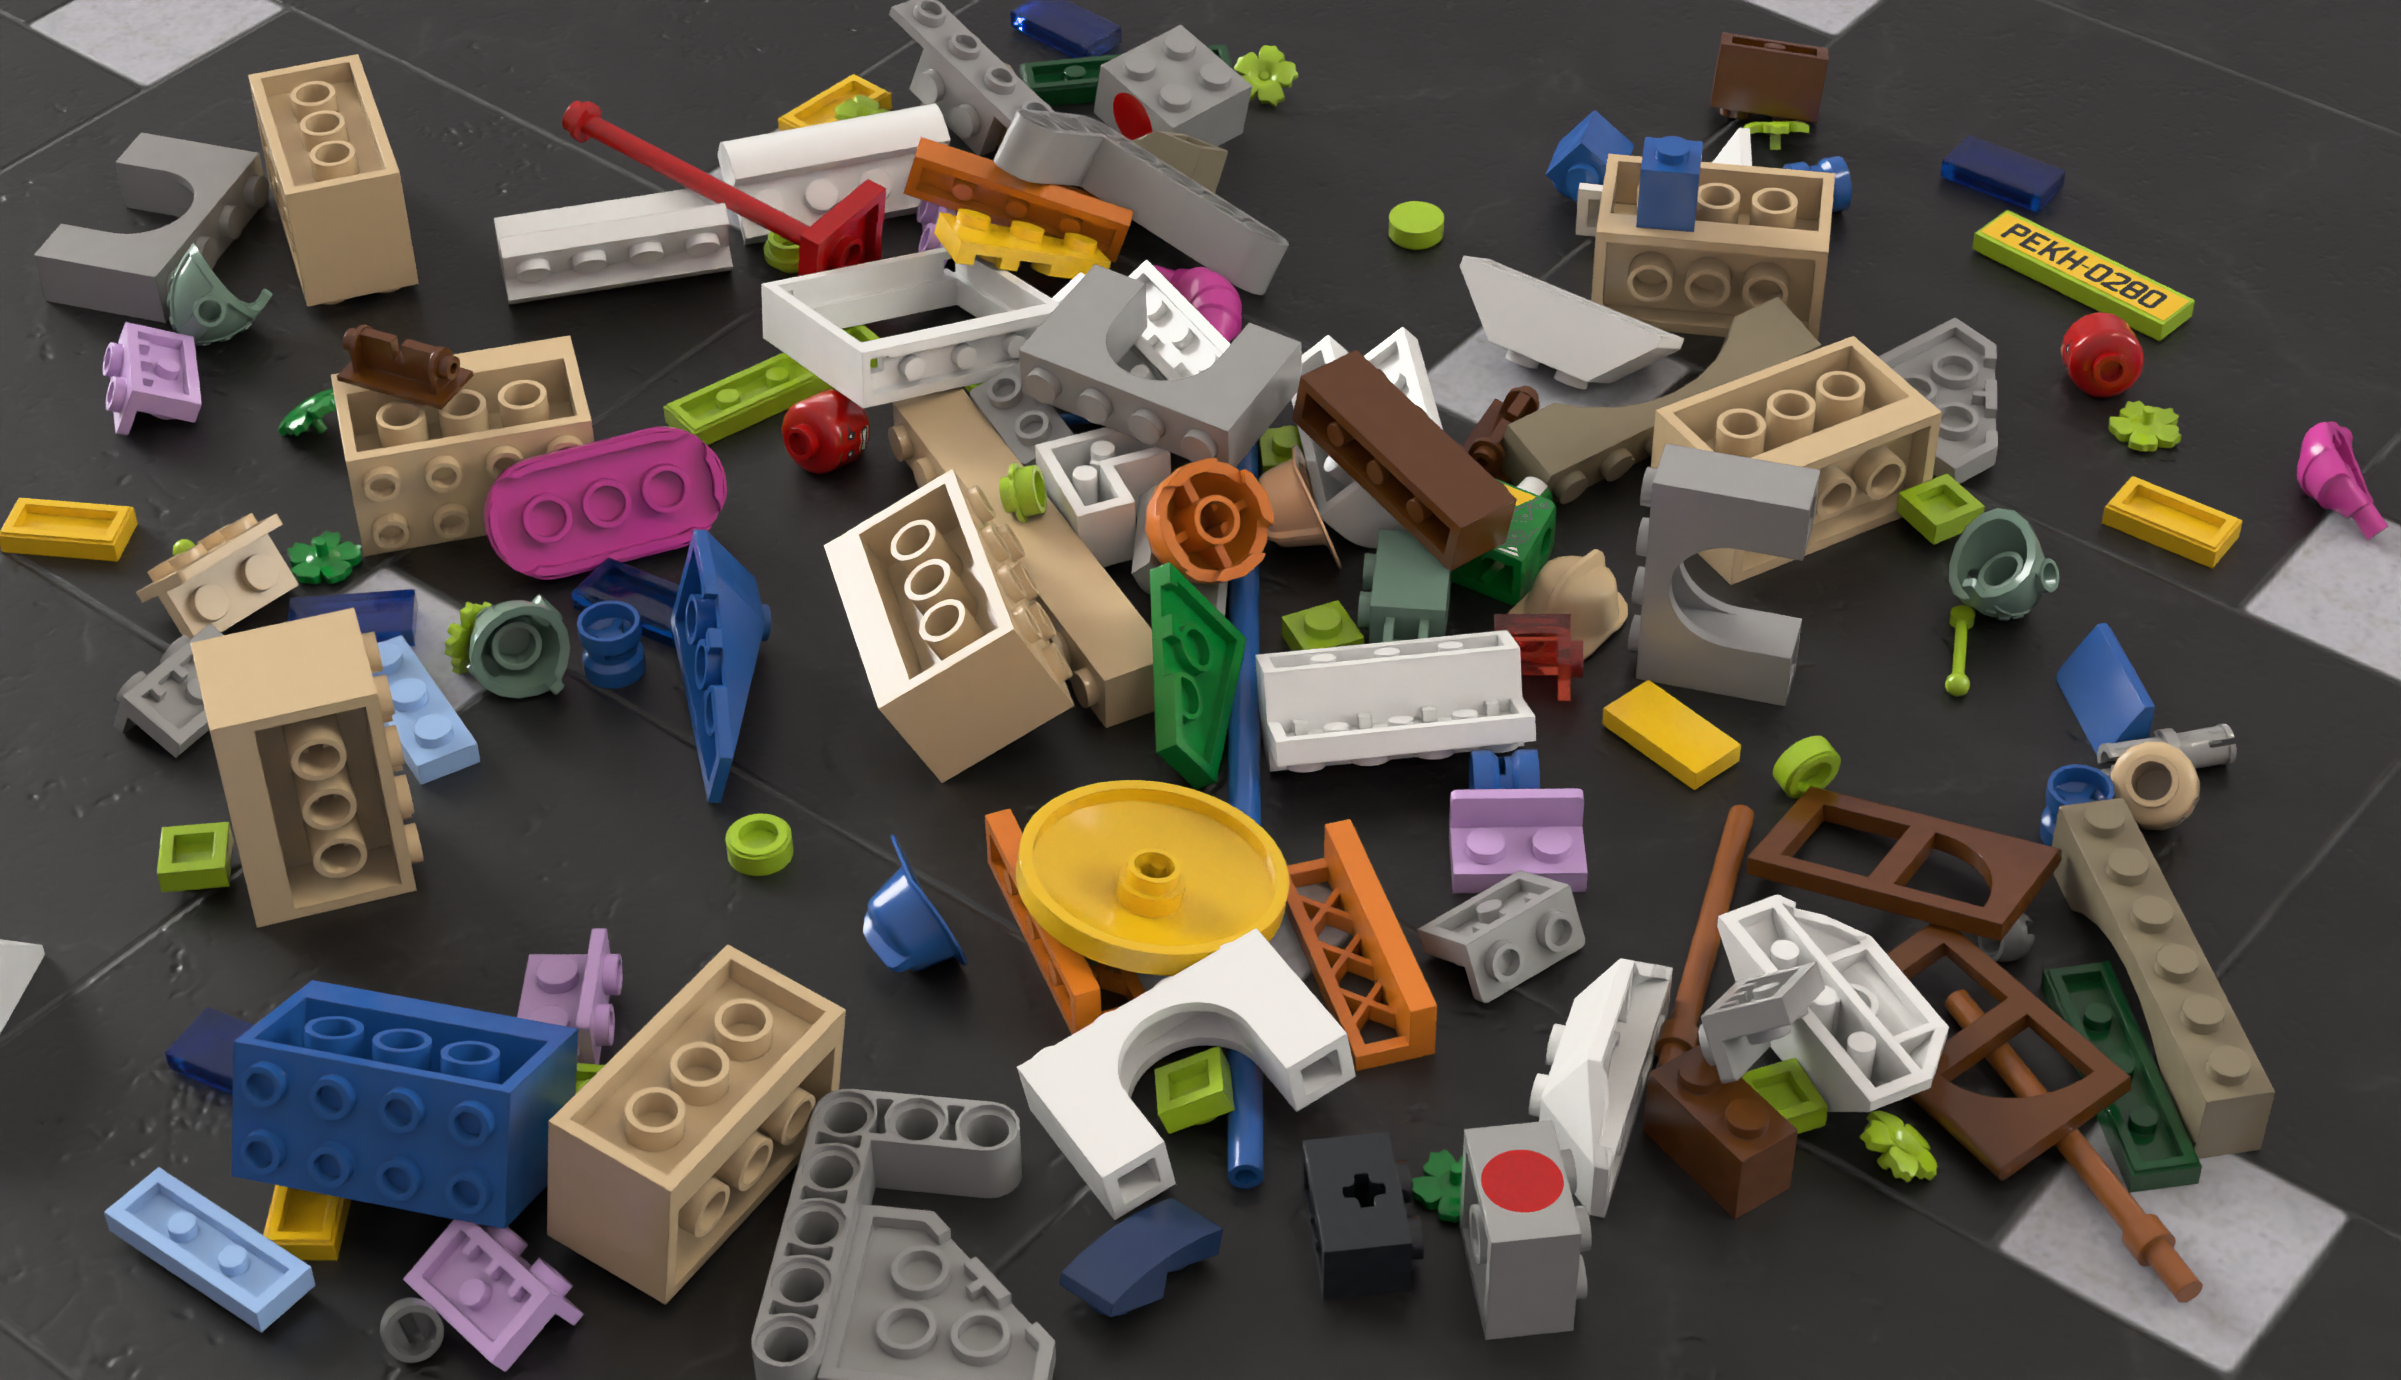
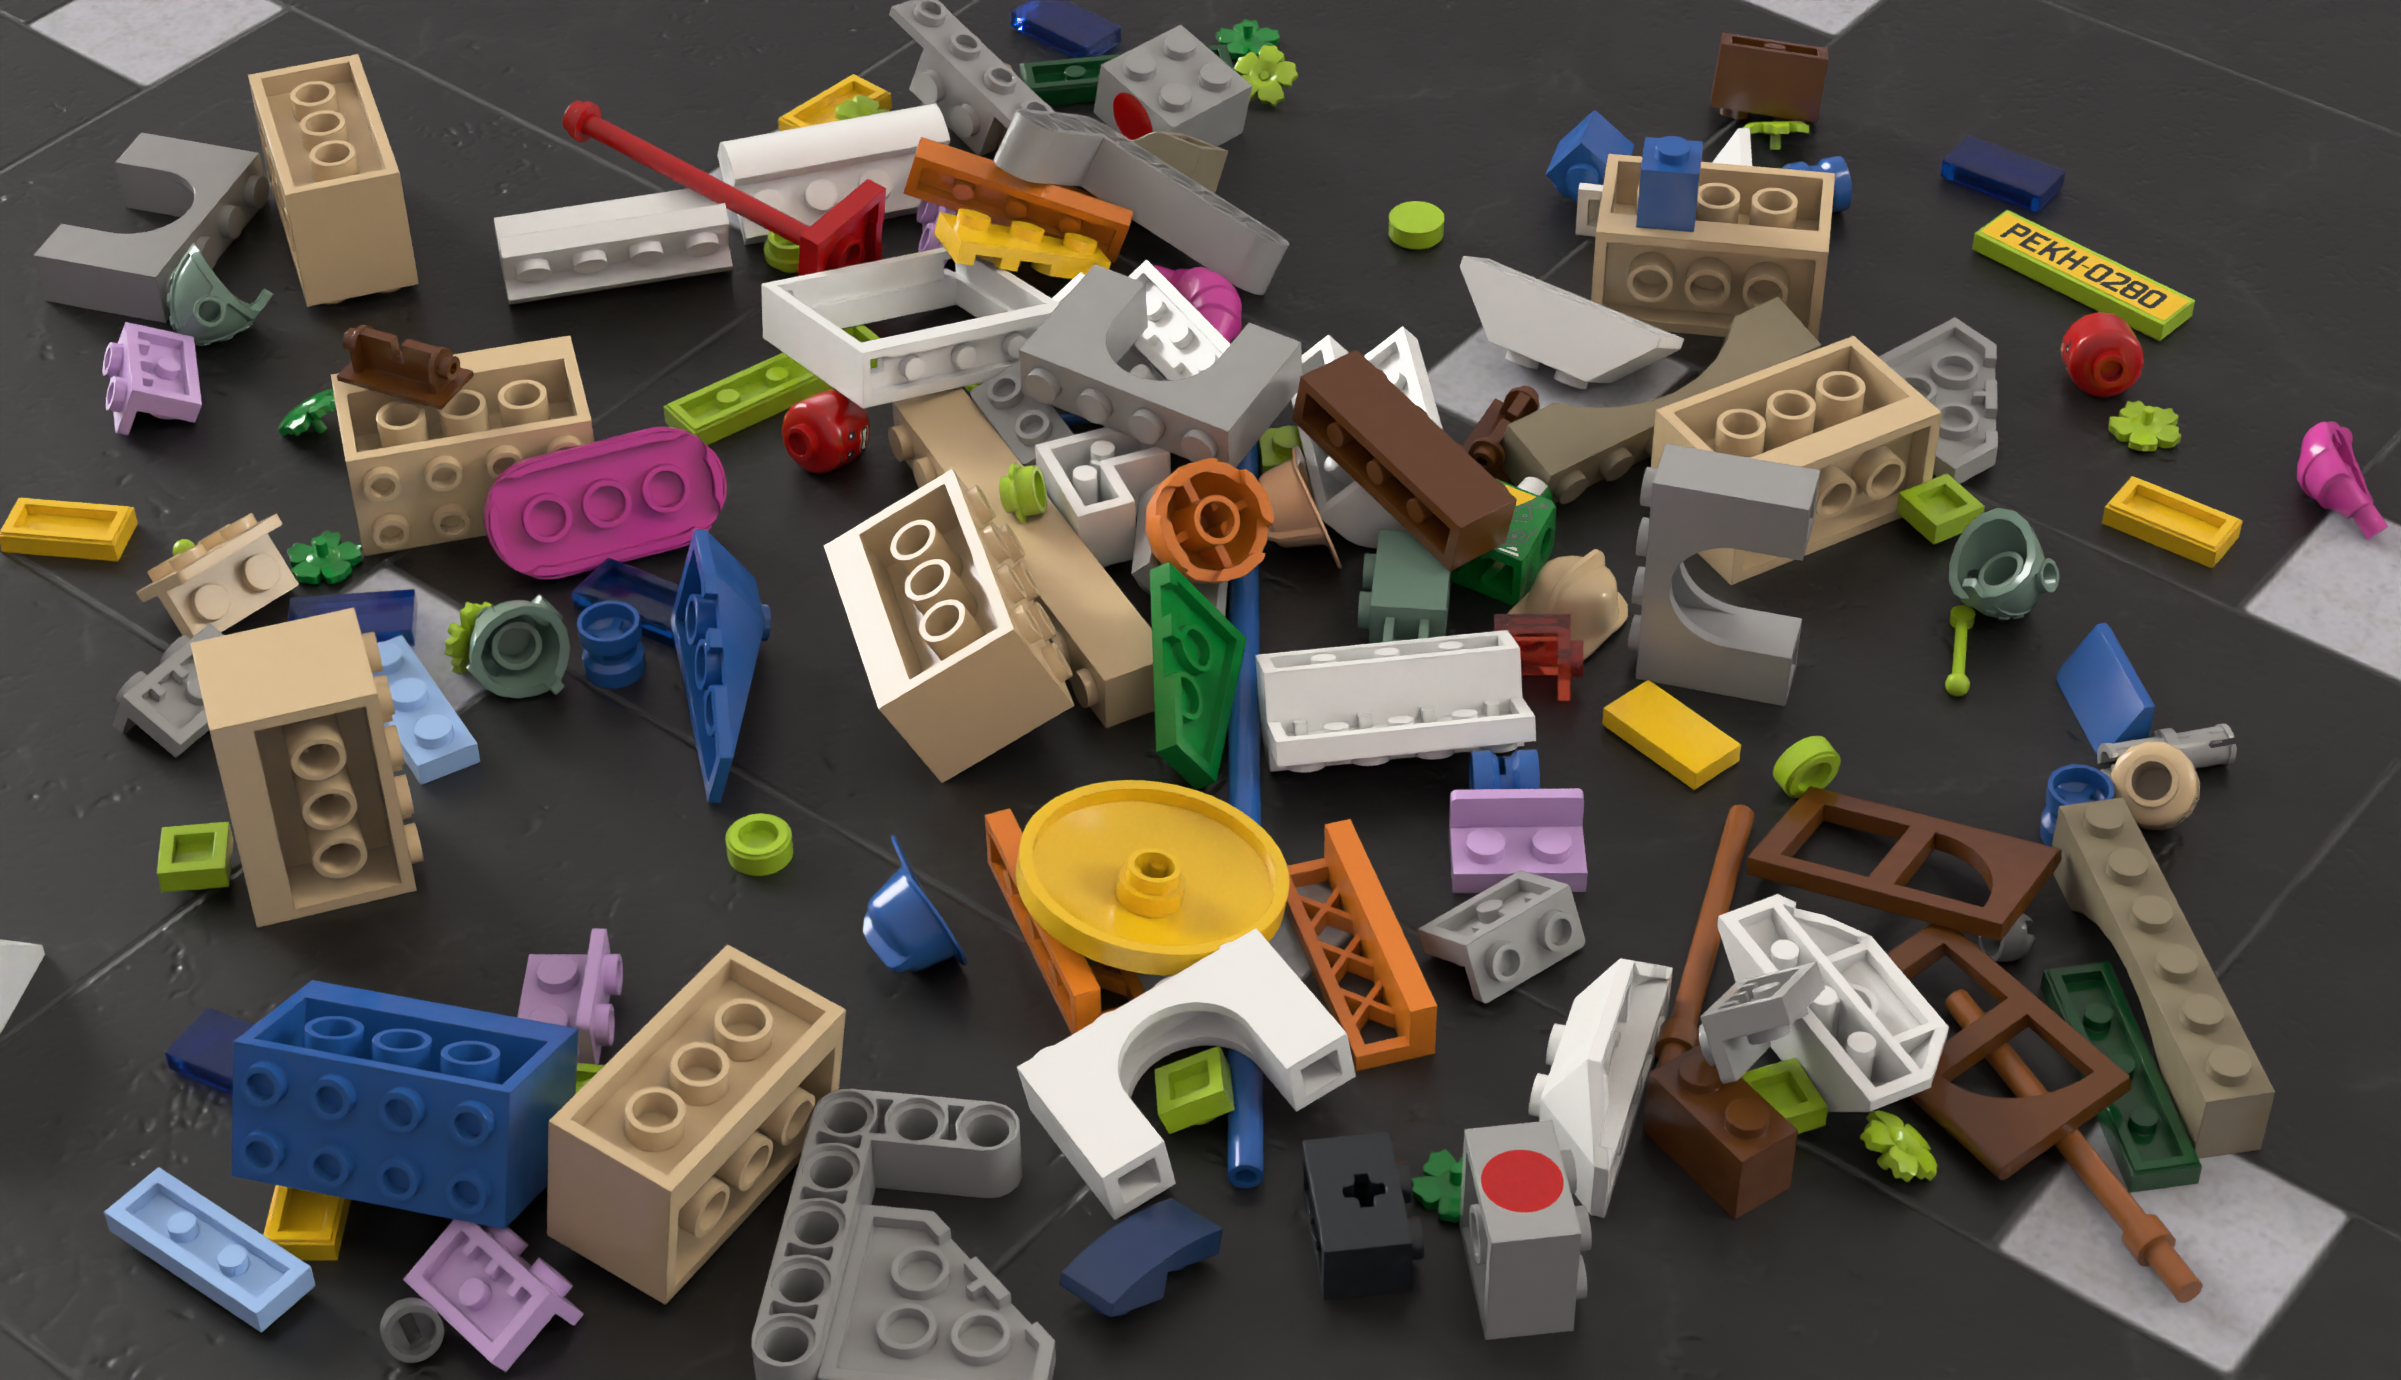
(1247, 38): none -> green plant
(1320, 628): lime plate -> none

